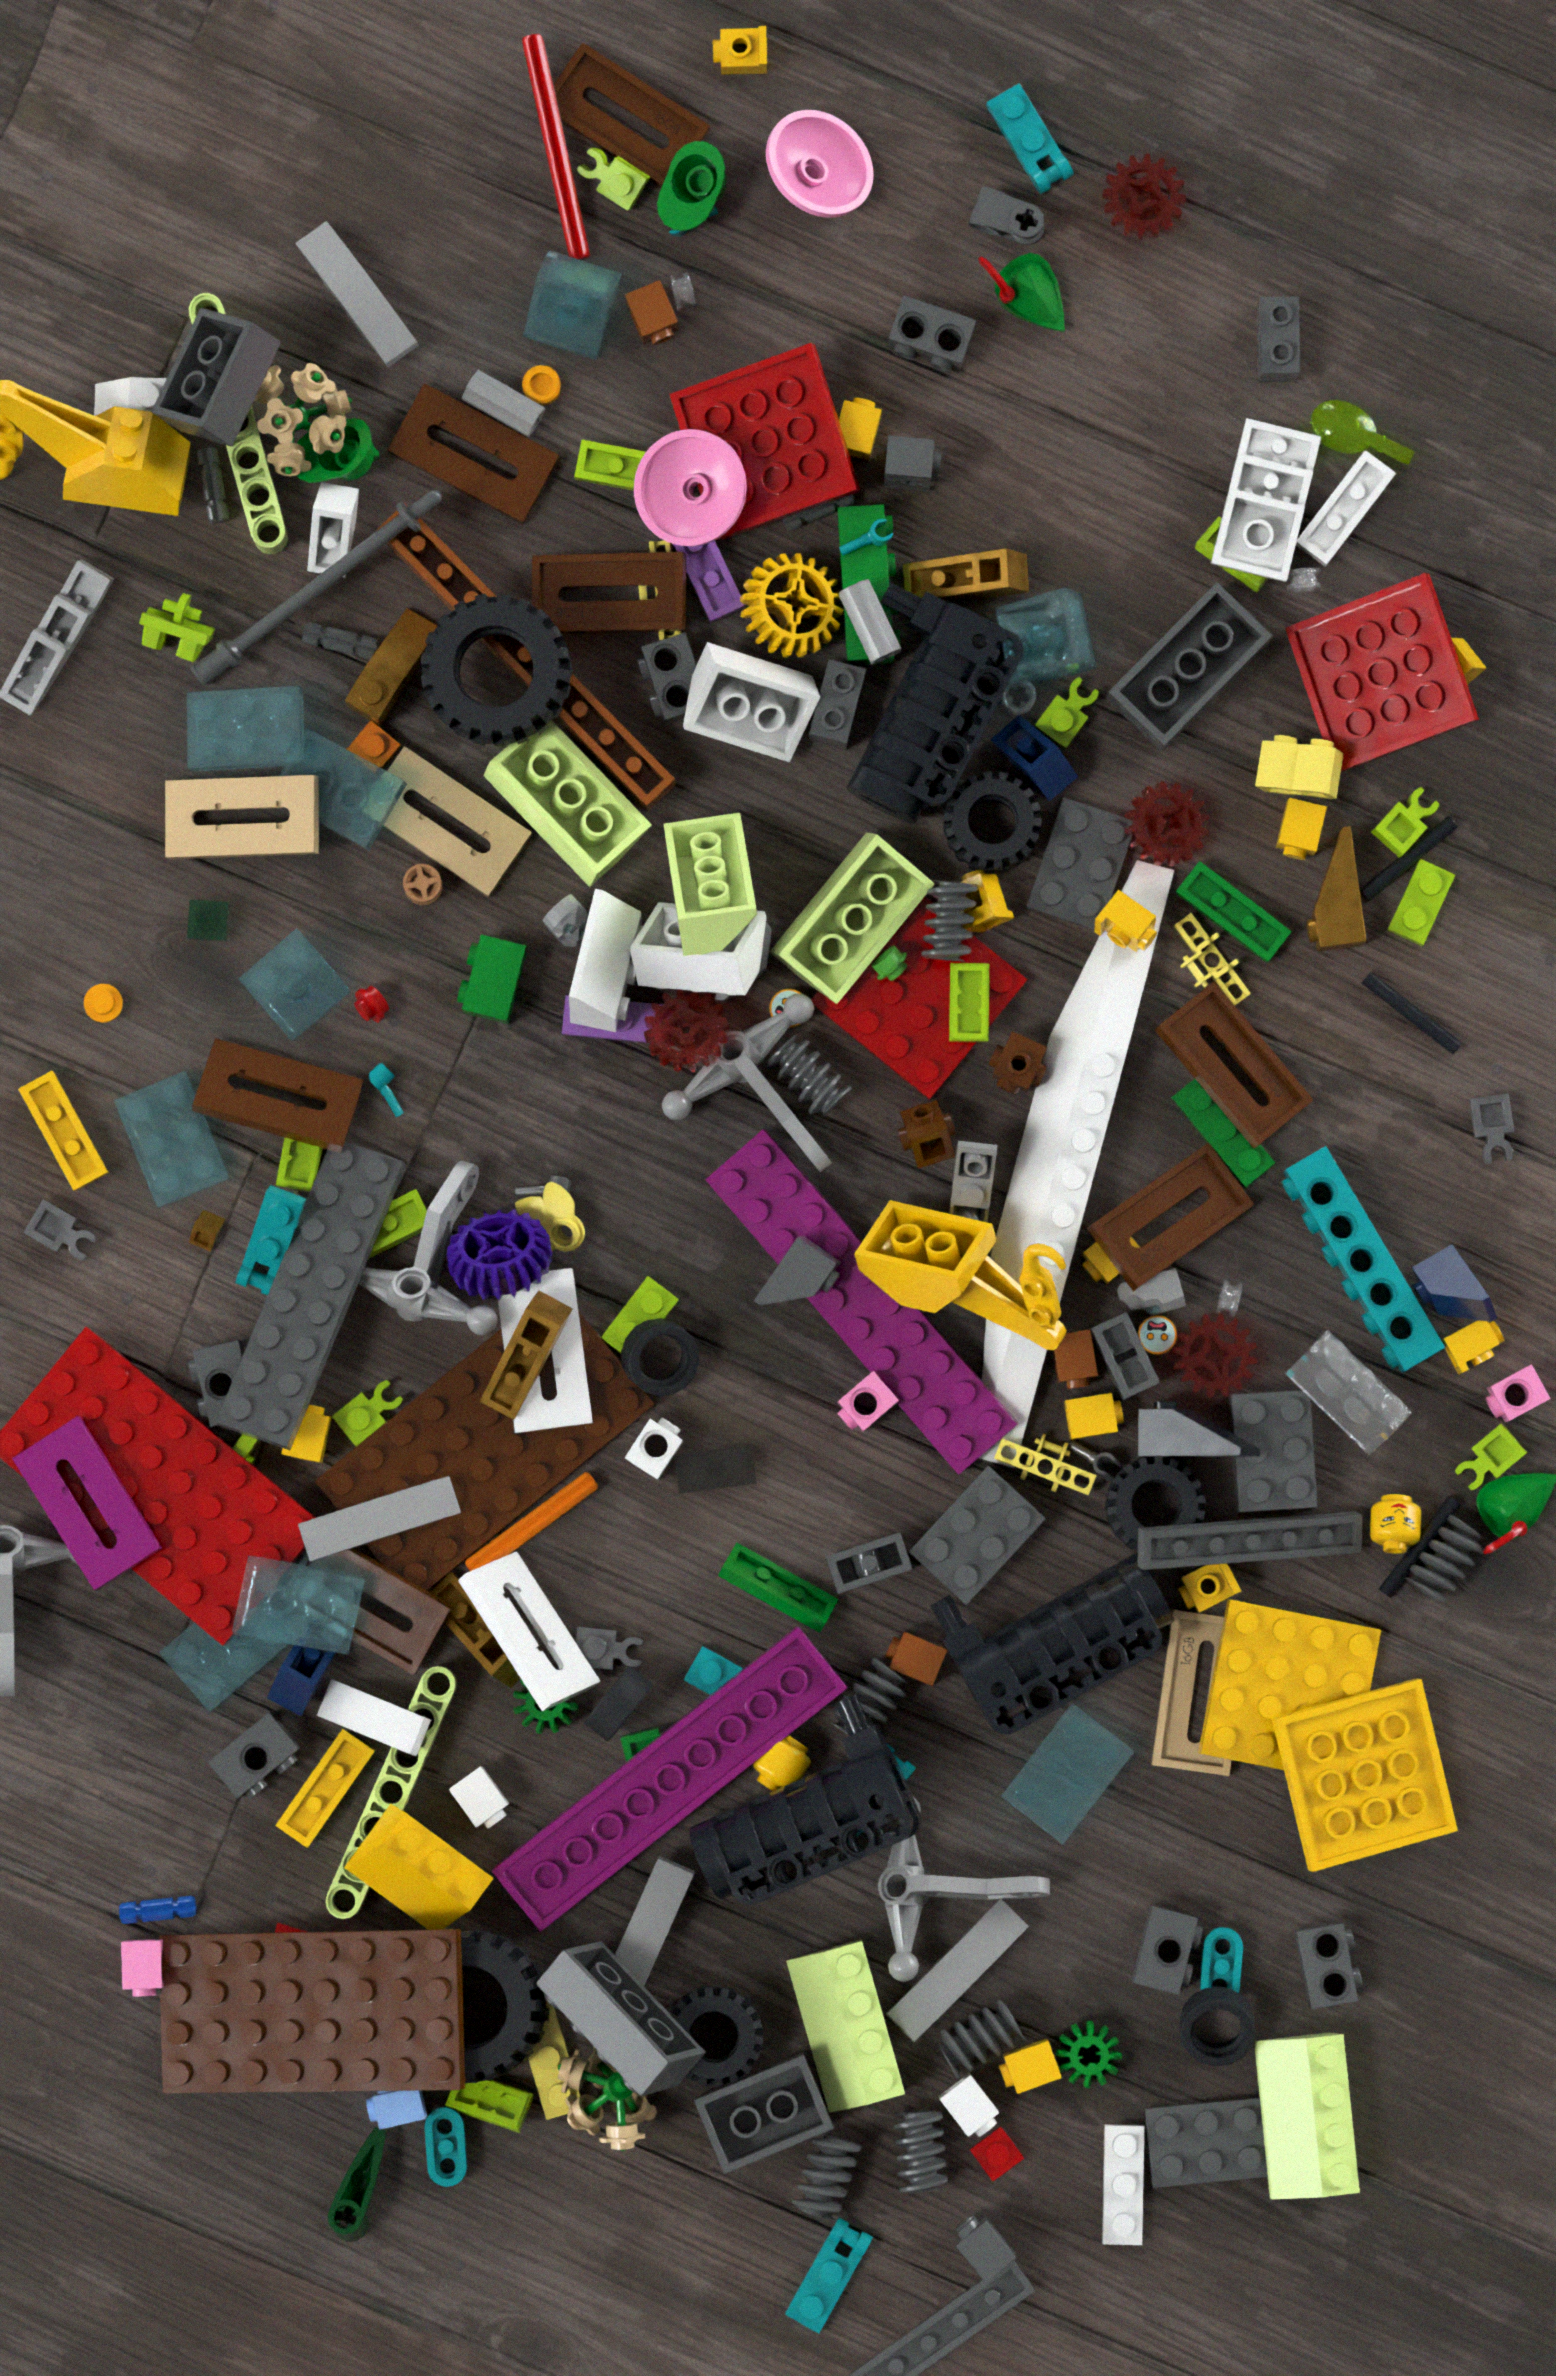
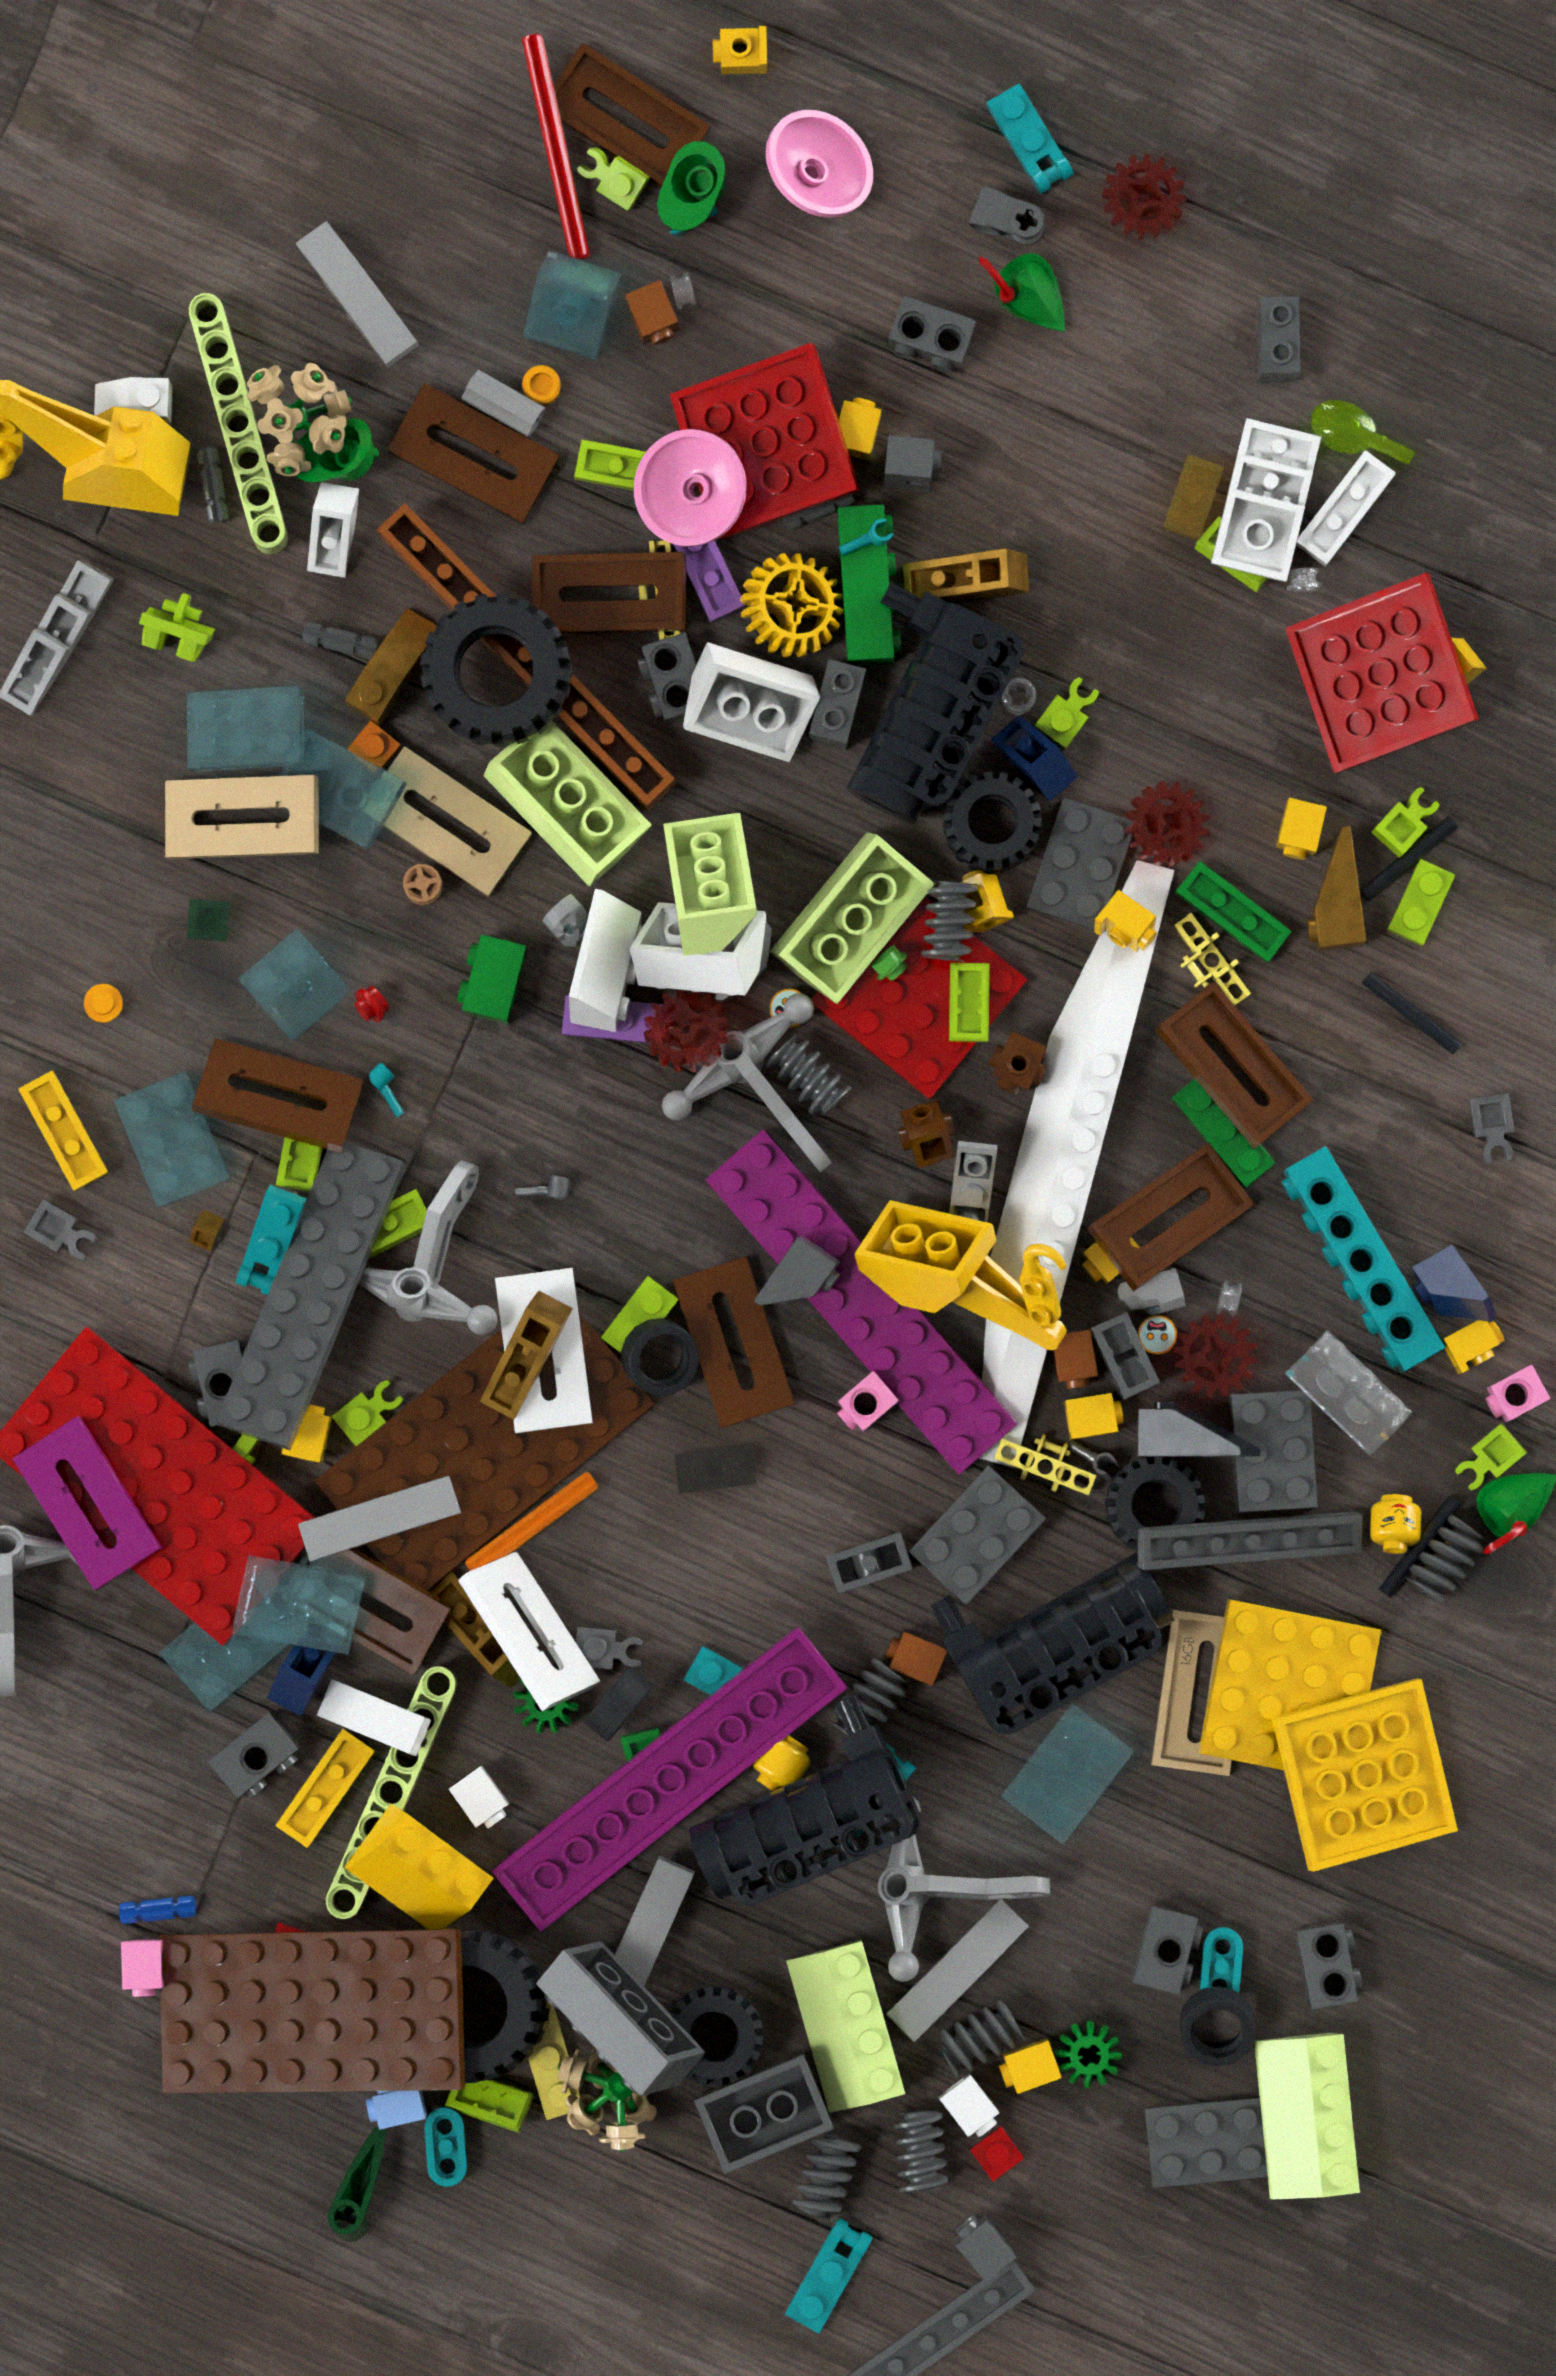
(216, 376): dark grey brick -> none
(230, 652): dark grey bar -> none
(499, 1254): dark purple gear -> none
(554, 1211): light yellow plate -> none
(655, 1465): white brick -> none
(771, 1385): none -> reddish brown piece
(778, 1587): green plate -> none
(870, 621): light grey axle -> none
(1052, 635): clear light blue slope -> none
(1123, 2184): white plate -> none
(1189, 667): dark grey brick -> none
(1193, 497): none -> clear yellow plate
(1224, 1586): yellow brick -> none
(1299, 768): light yellow brick -> none

